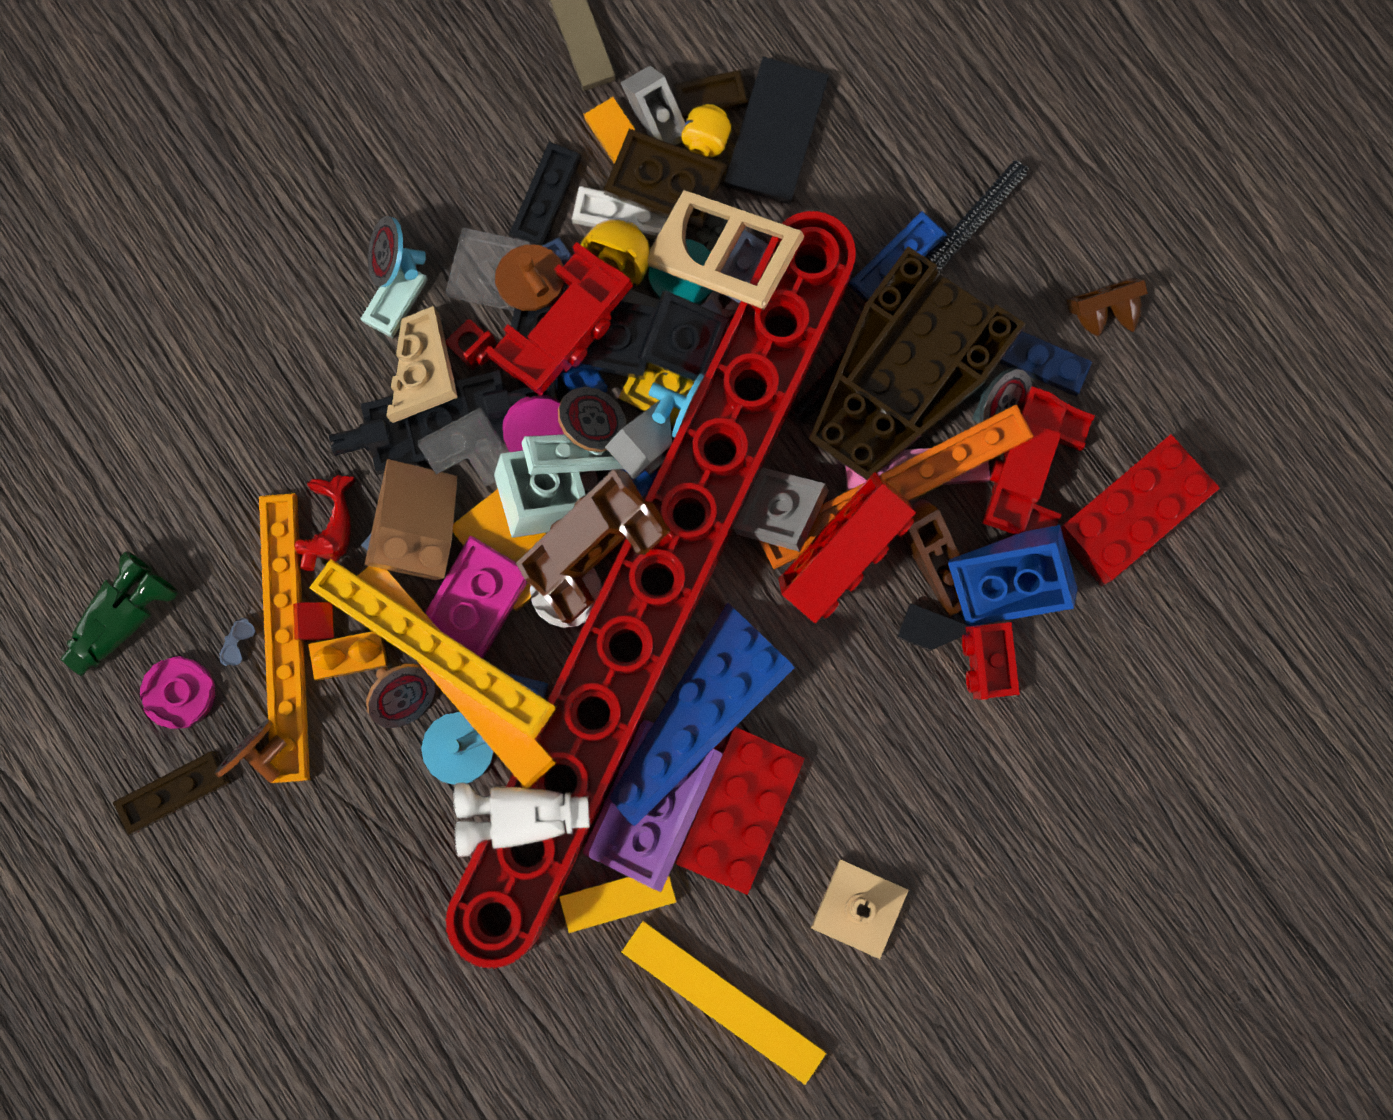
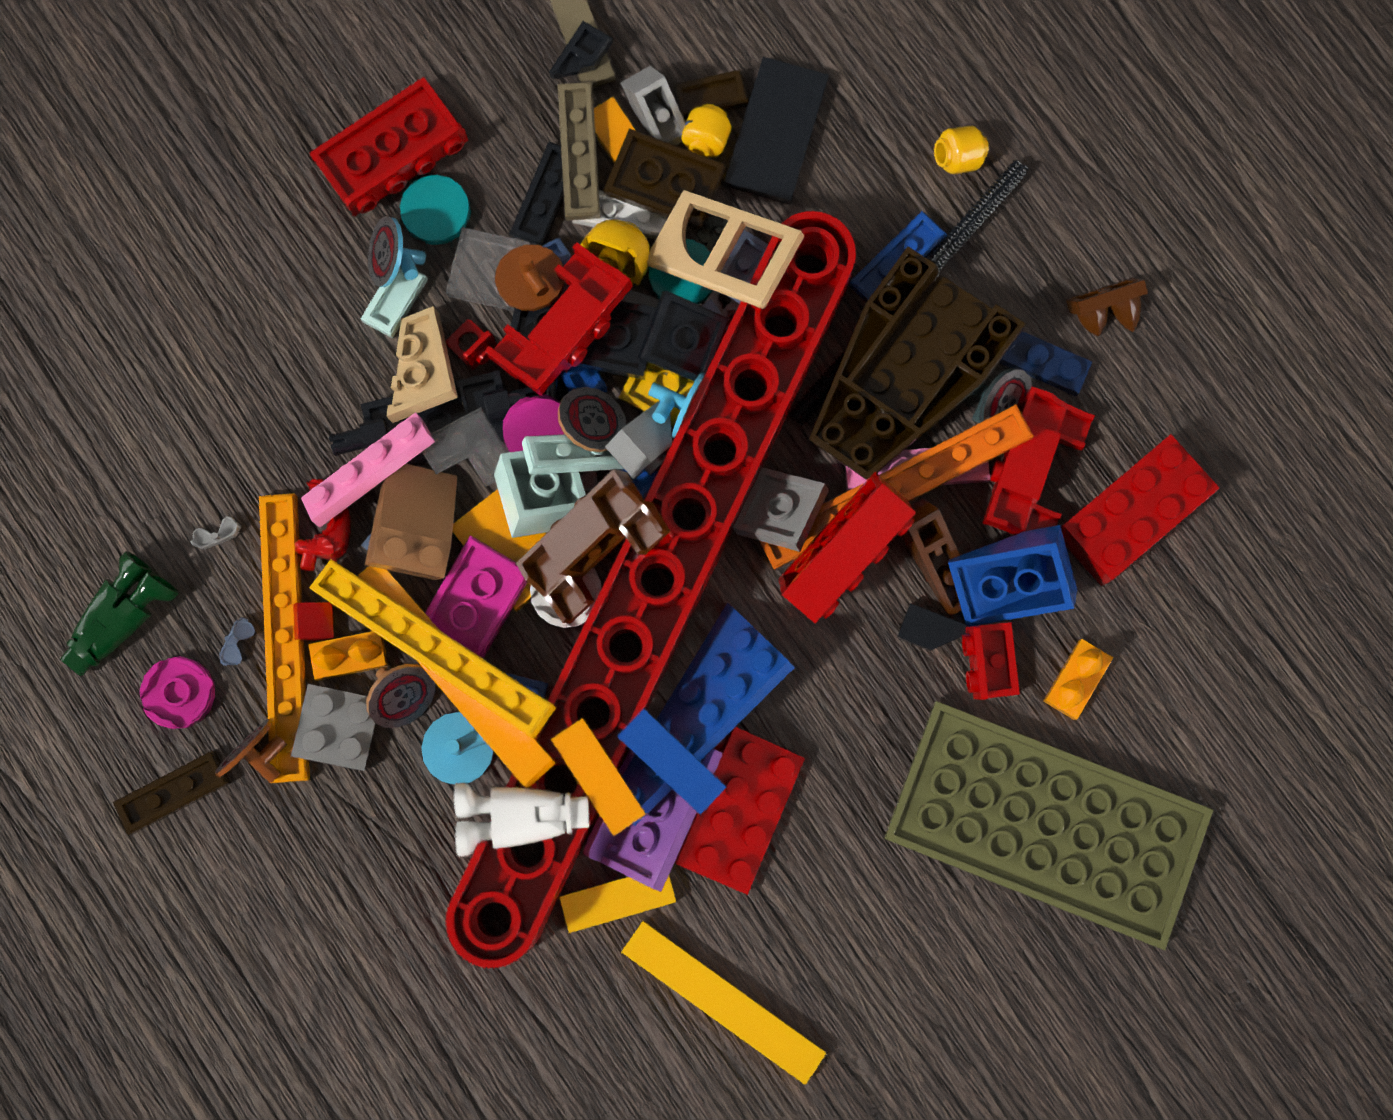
(228, 530): none -> light grey piece
(334, 728): none -> light grey plate
(367, 470): none -> bright pink plate
(389, 147): none -> red bracket
(435, 209): none -> teal tile
(578, 151): none -> dark tan tile
(582, 52): none -> black tile
(598, 777): none -> light orange tile
(671, 761): none -> blue tile
(859, 909): tan tile -> none
(961, 149): none -> yellow head
(1049, 825): none -> olive plate
(1078, 679): none -> light orange tile

